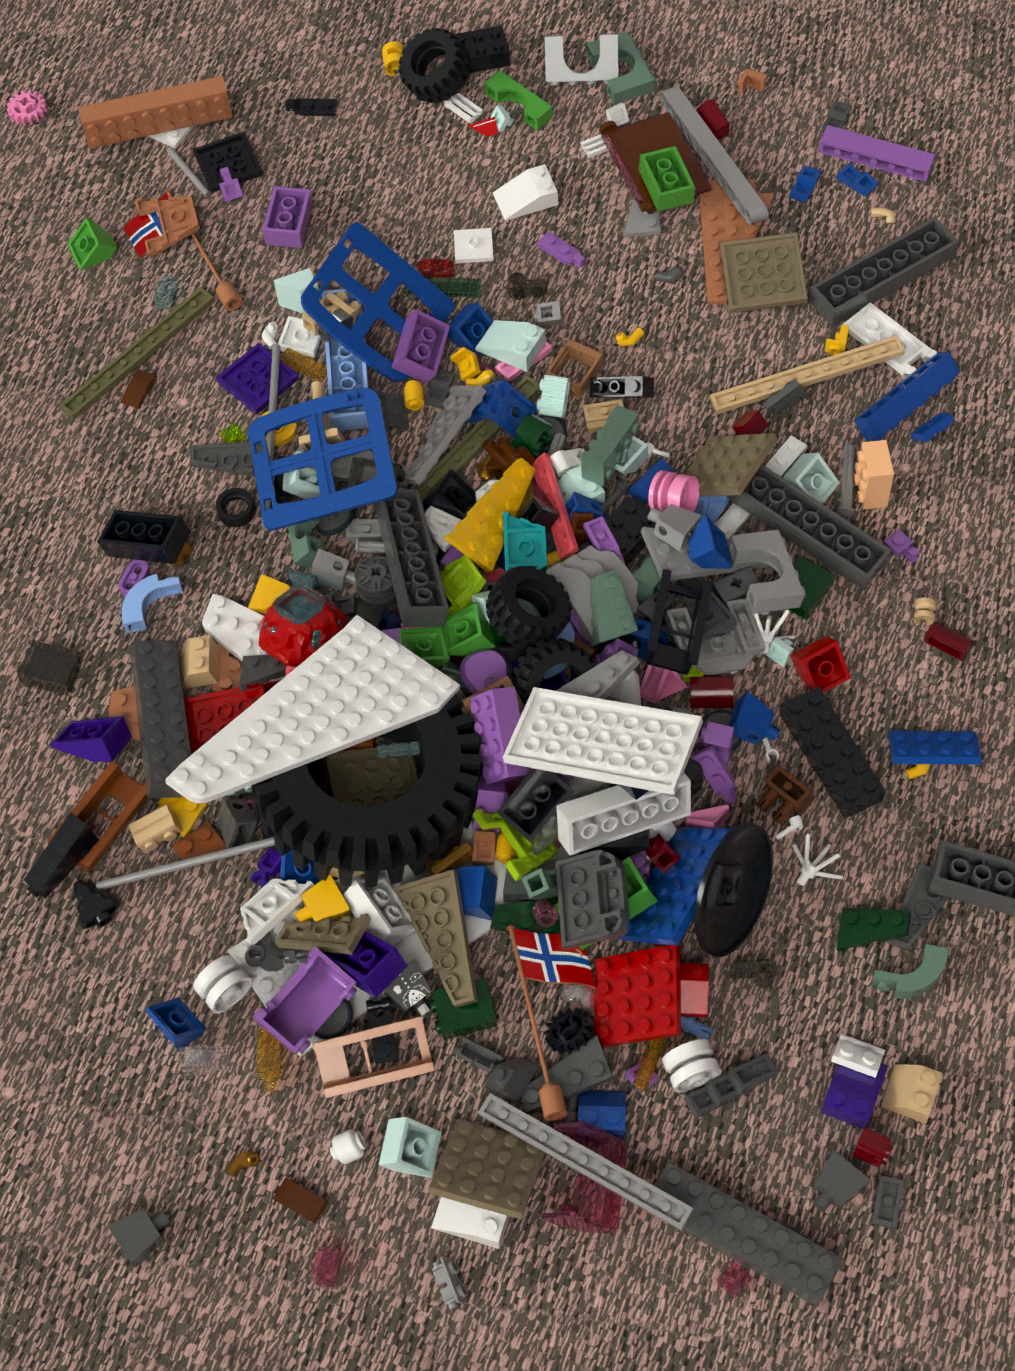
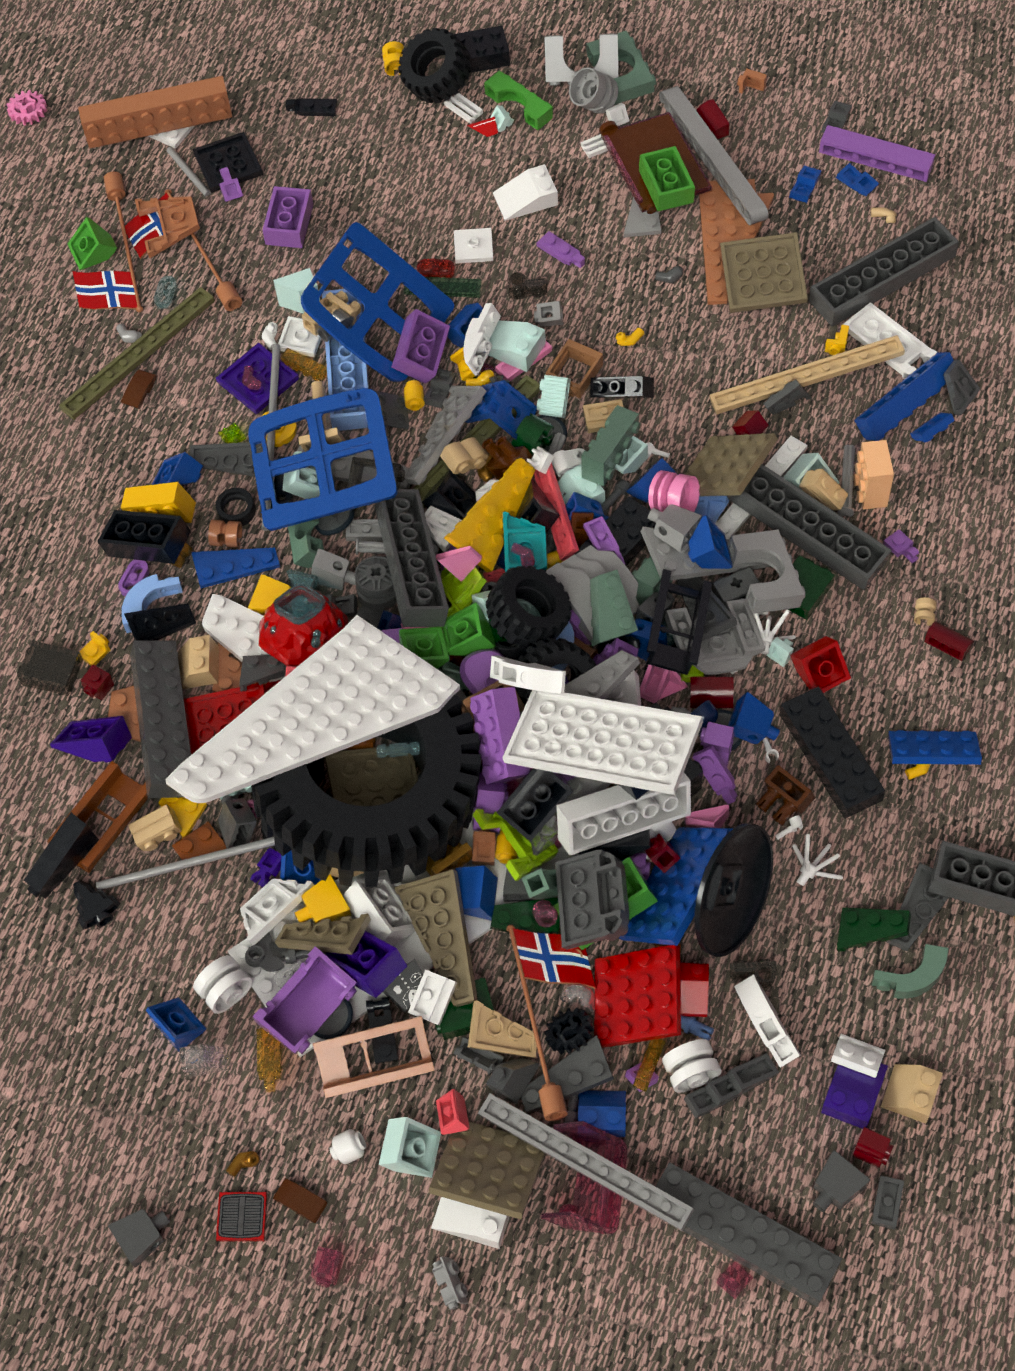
(96, 649): none -> yellow bracket
(97, 682): none -> dark red brick
(110, 288): none -> flag
(128, 336): none -> light grey arm
(159, 622): none -> black wing
(160, 499): none -> yellow wedge
(180, 469): none -> blue slope
(223, 533): none -> nougat wheel
(228, 565): none -> blue wing
(241, 1216): none -> tile
(249, 380): none -> clear pink arm
(432, 997): none -> white plate
(452, 1113): none -> coral slope
(460, 561): none -> bright pink slope
(464, 455): none -> tan brick
(477, 338): none -> white slope
(498, 1034): none -> tan wing
(525, 553): none -> clear pink arm
(527, 676): none -> white slope
(541, 459): none -> white tile
(593, 90): none -> light grey wheel
(708, 712): none -> dark blue hair
(766, 1021): none -> white slope
(824, 489): none -> tan brick
(960, 386): none -> dark grey wing

